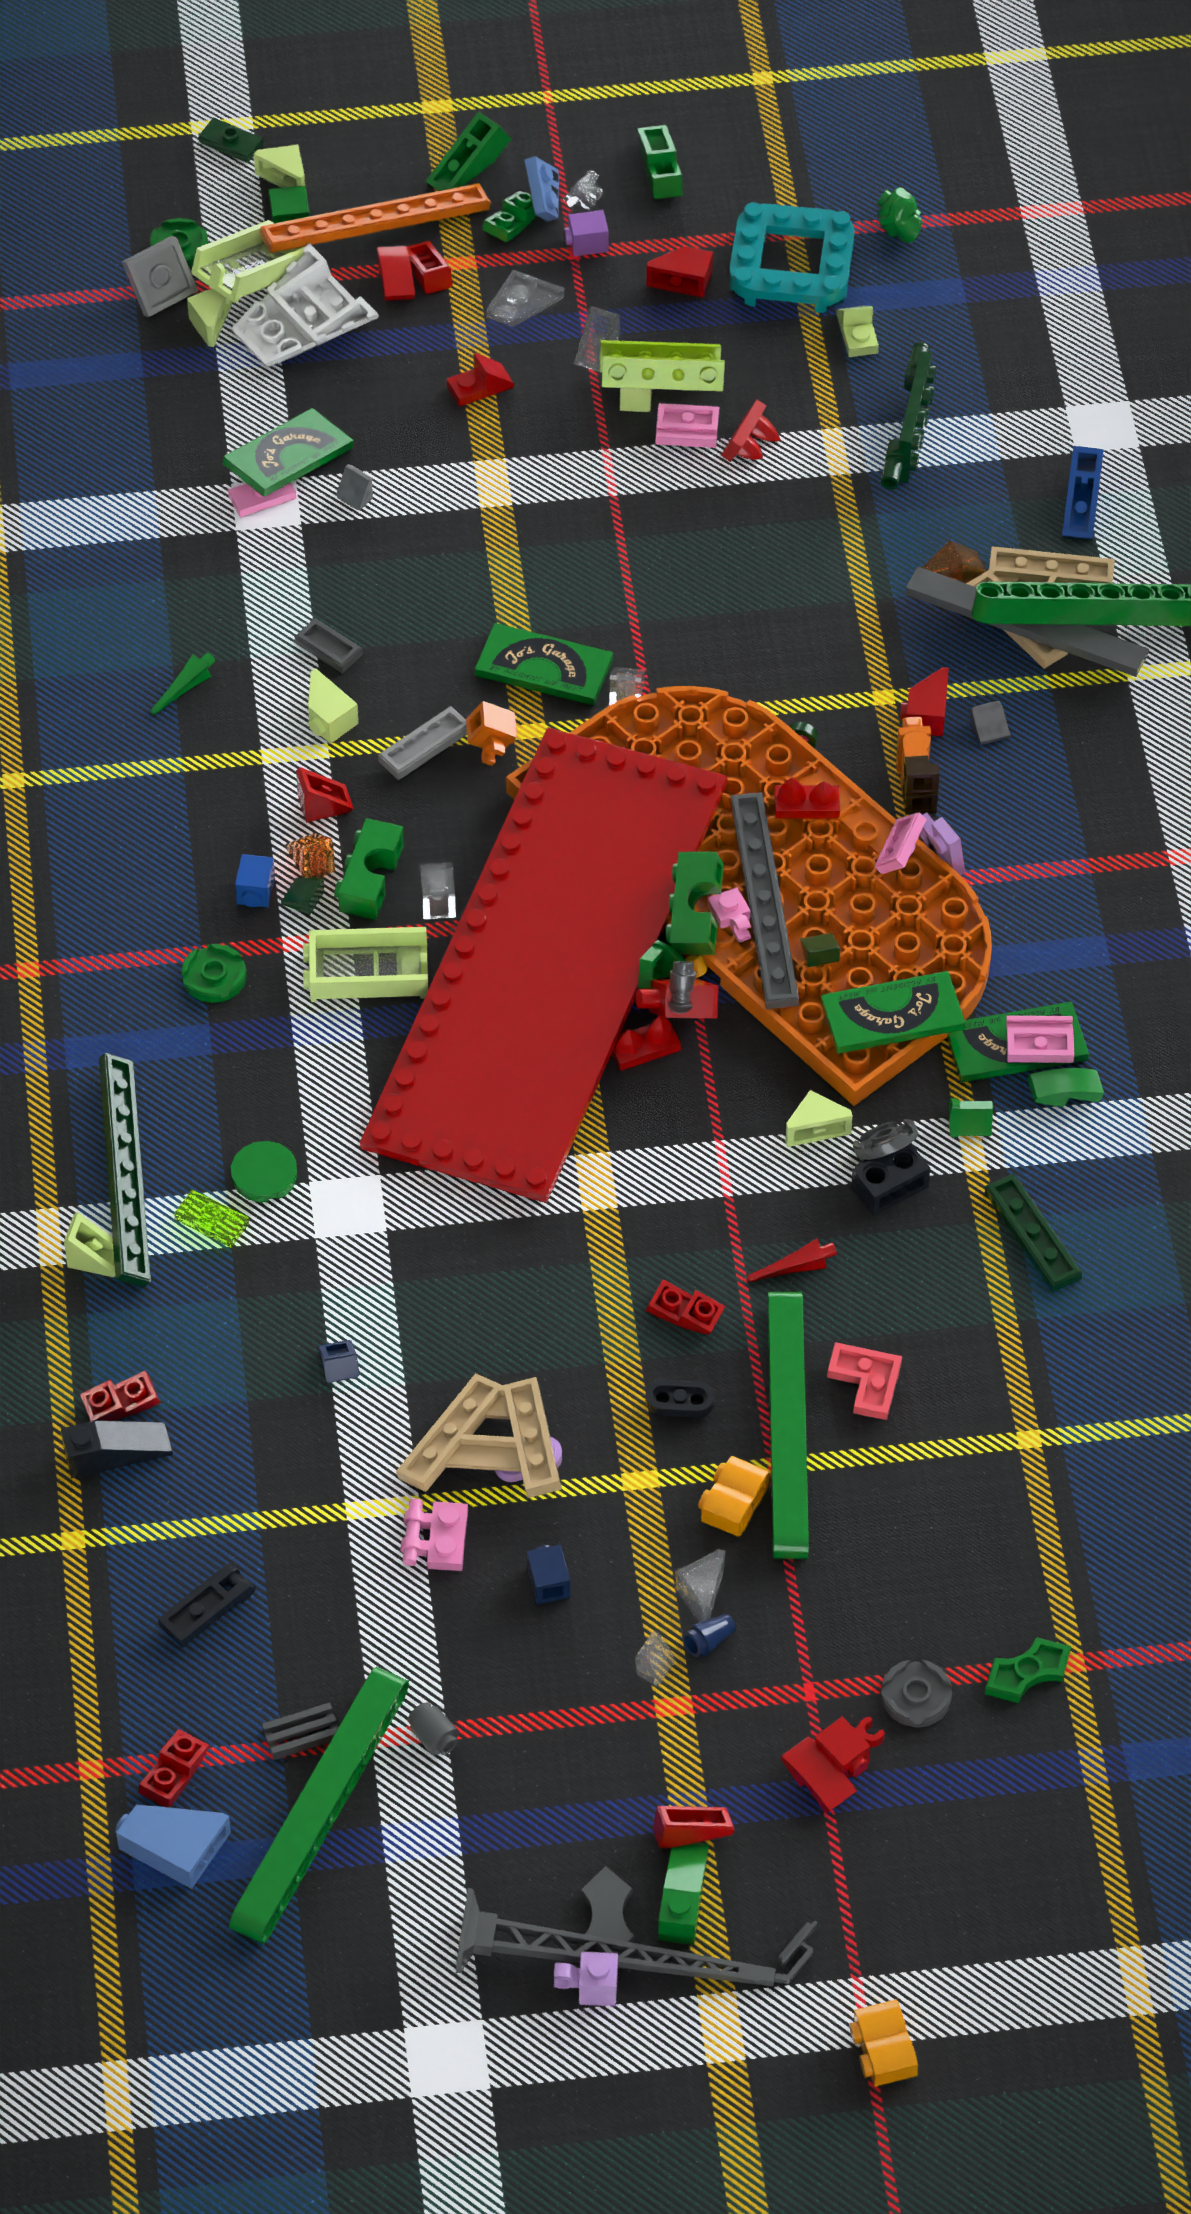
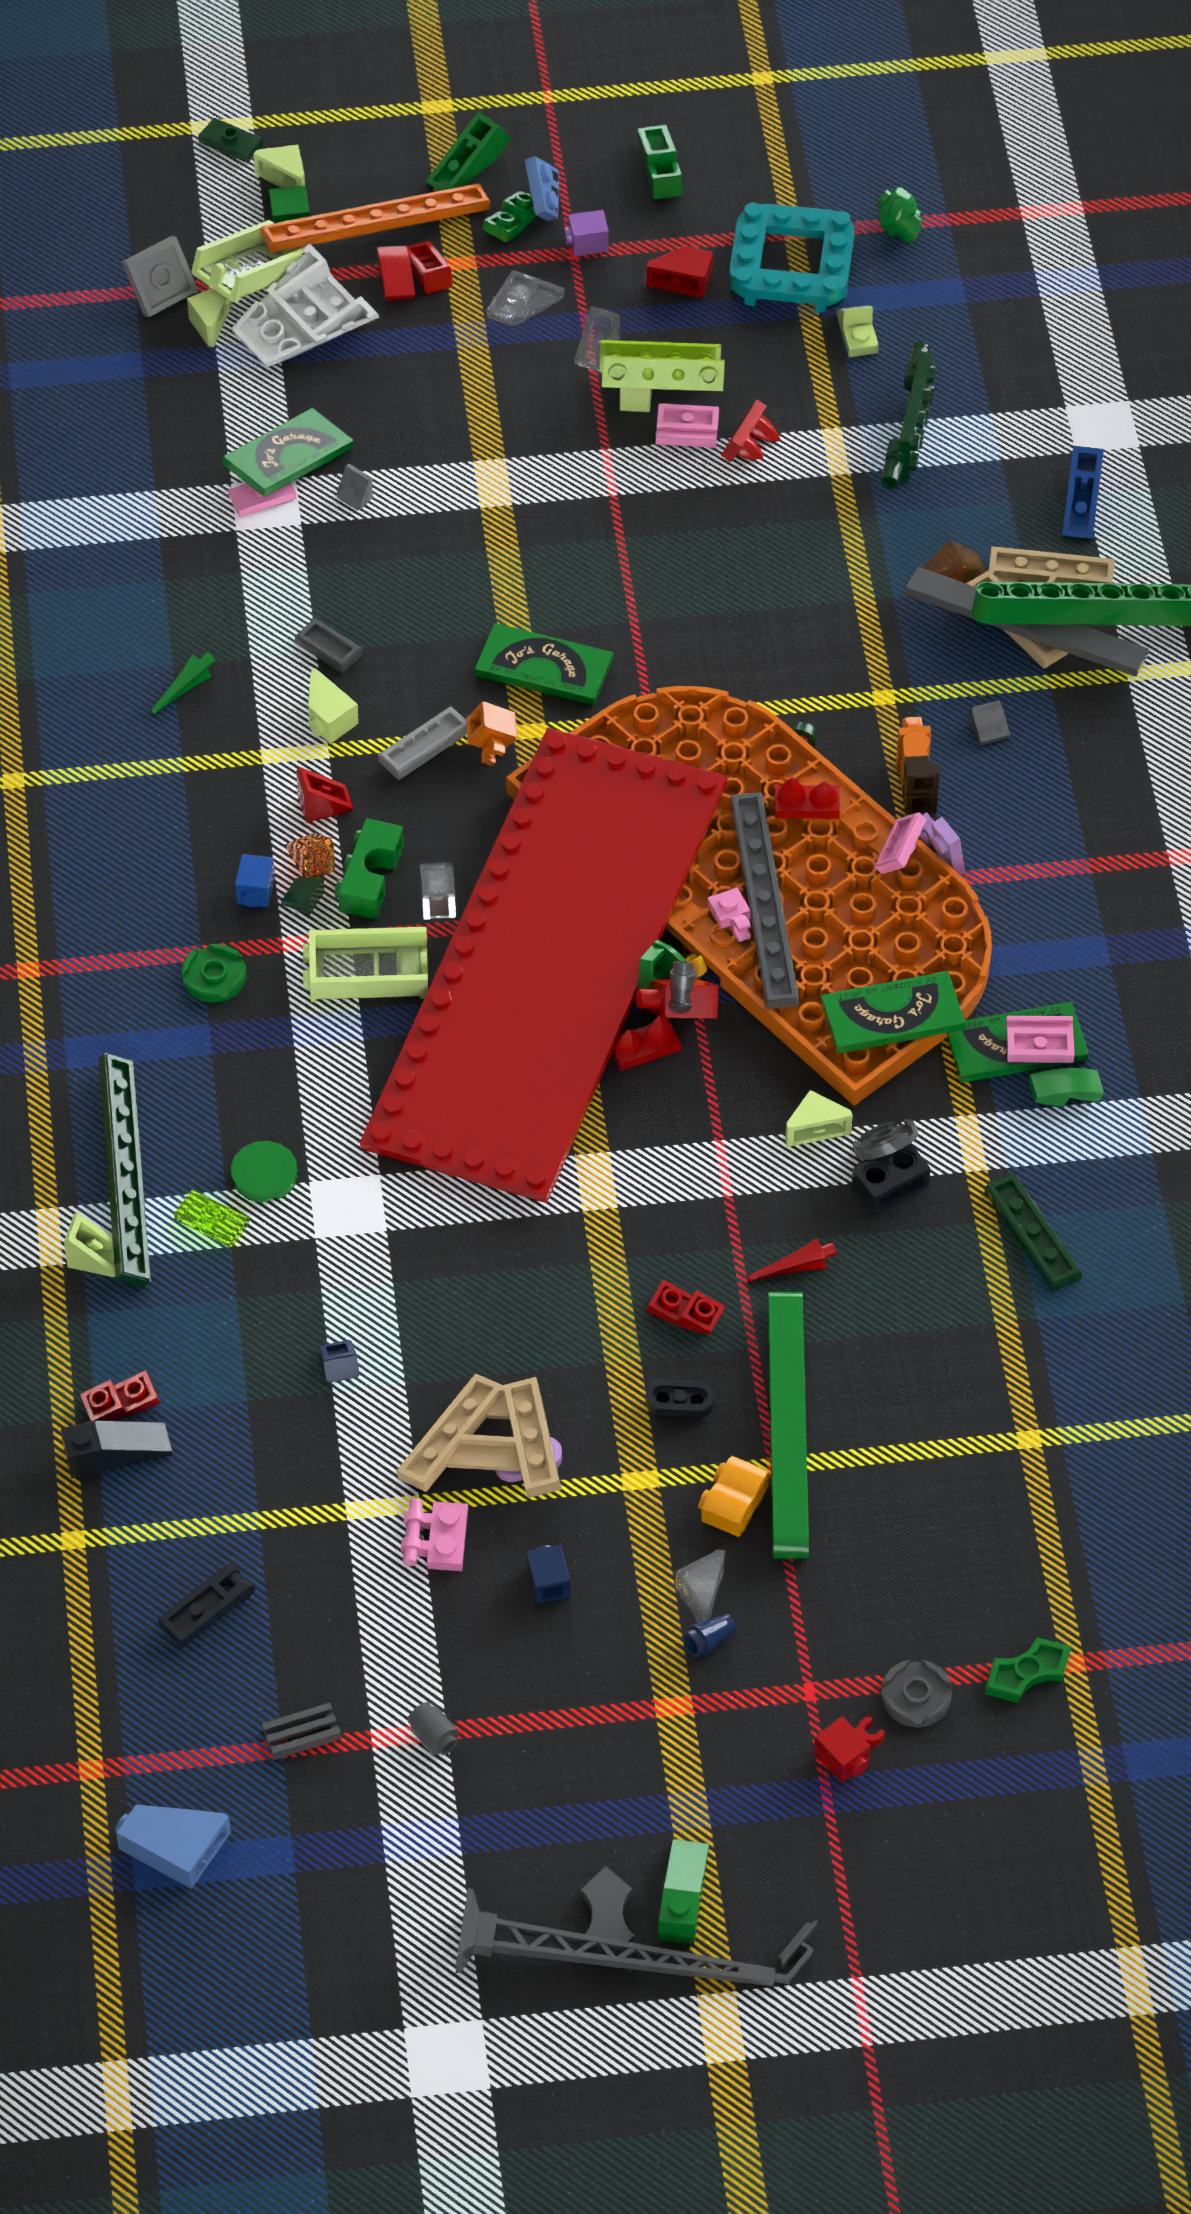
(174, 1769): red slope -> none
(187, 233): green tile -> none
(319, 1805): green beam -> none
(481, 382): red slope -> none
(583, 189): clear tile -> none
(594, 1978): lavender brick -> none
(626, 682): clear slope -> none
(654, 1659): clear slope -> none
(688, 1825): red slope -> none
(694, 877): green arch -> none
(819, 1773): red slope -> none
(820, 949): dark green slope -> none
(873, 1371): coral plate -> none
(885, 2043): light orange brick -> none
(928, 701): red slope -> none
(970, 1118): green tile -> none

